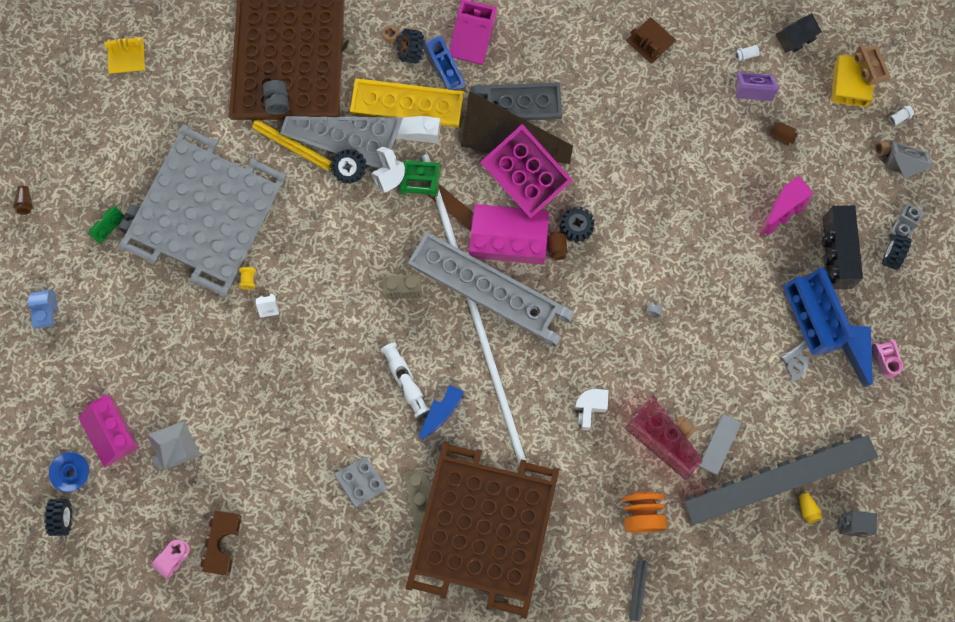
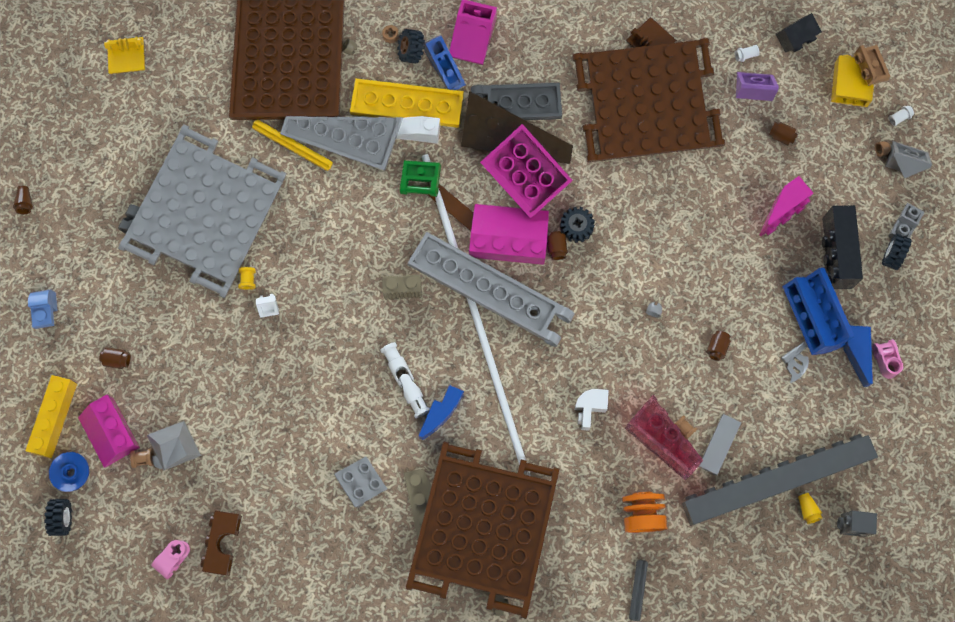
(51, 417): none -> yellow brick
(109, 222): green hinge -> none
(115, 358): none -> reddish brown brick
(141, 458): none -> medium nougat bush
(275, 97): dark grey wheel -> none
(355, 164): black wheel -> none
(391, 173): white brick -> none
(648, 100): none -> reddish brown plate
(718, 345): none -> reddish brown brick

